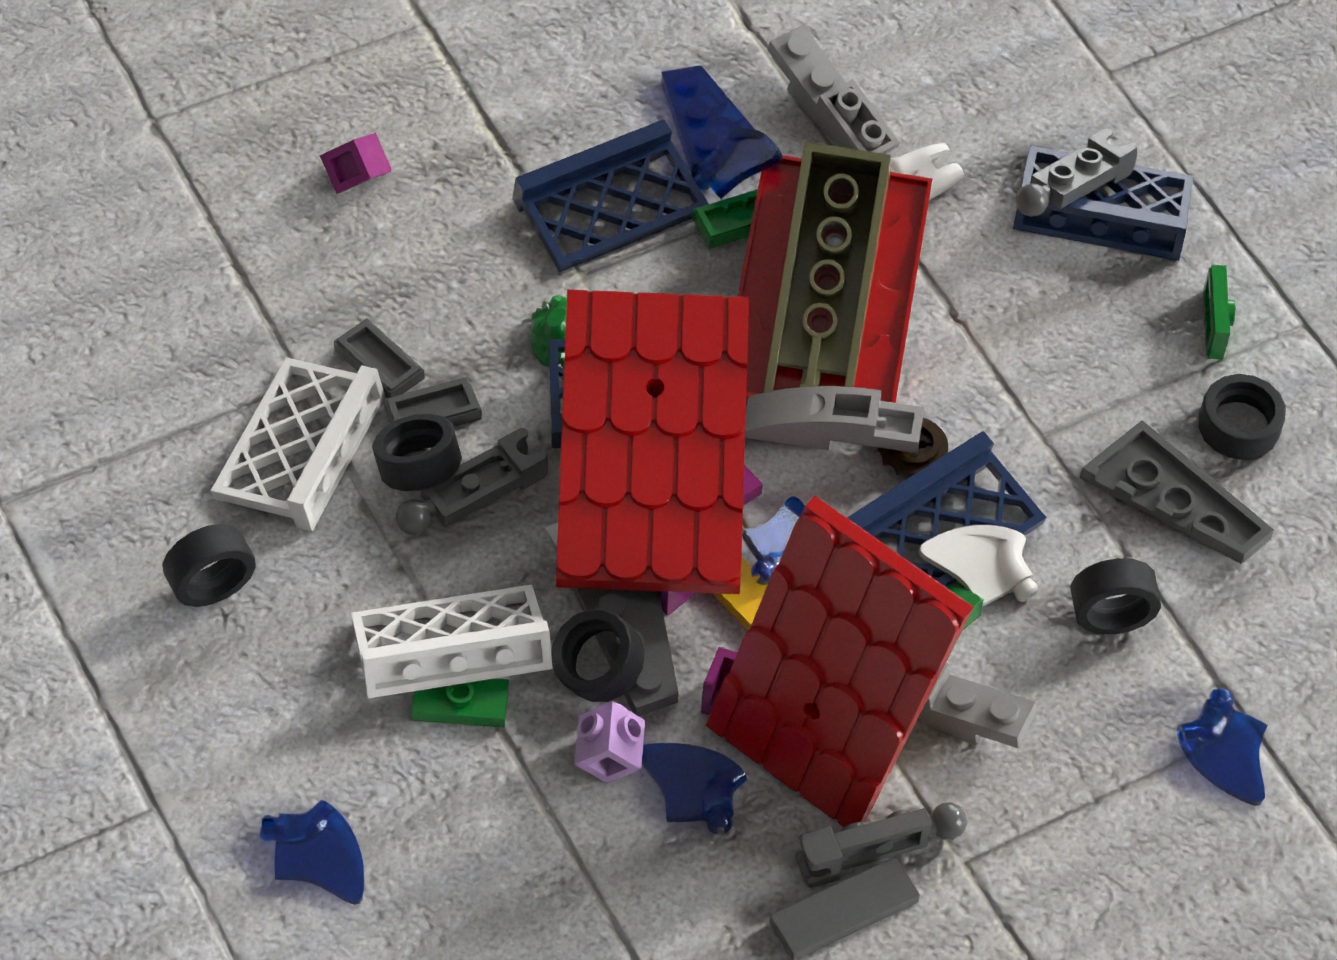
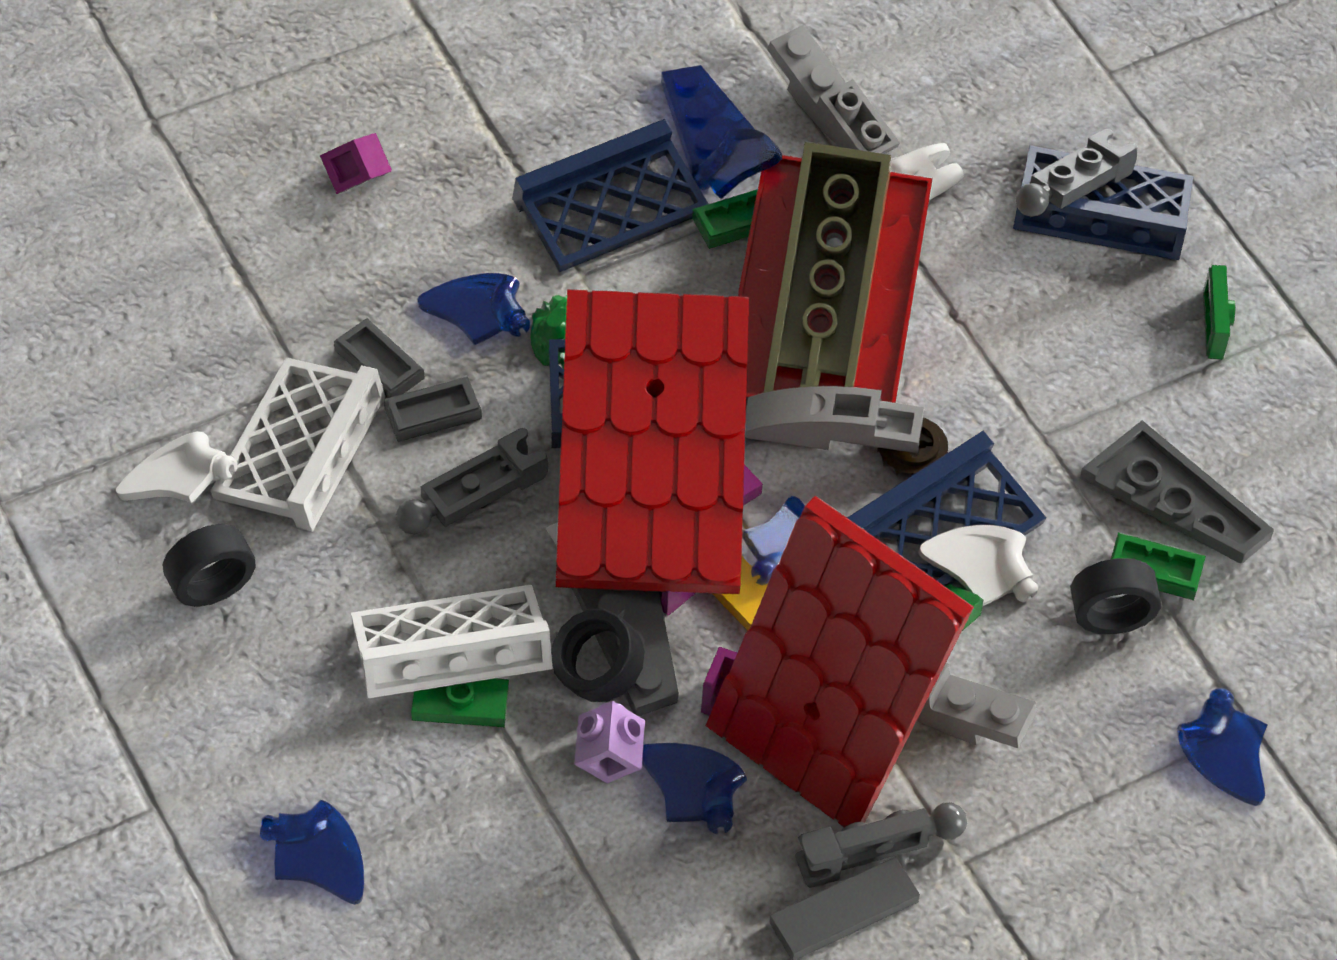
(178, 470): none -> white arm
(420, 470): black tyre -> none
(478, 305): none -> clear blue arm
(1174, 568): none -> green plate
(1235, 442): black tyre -> none

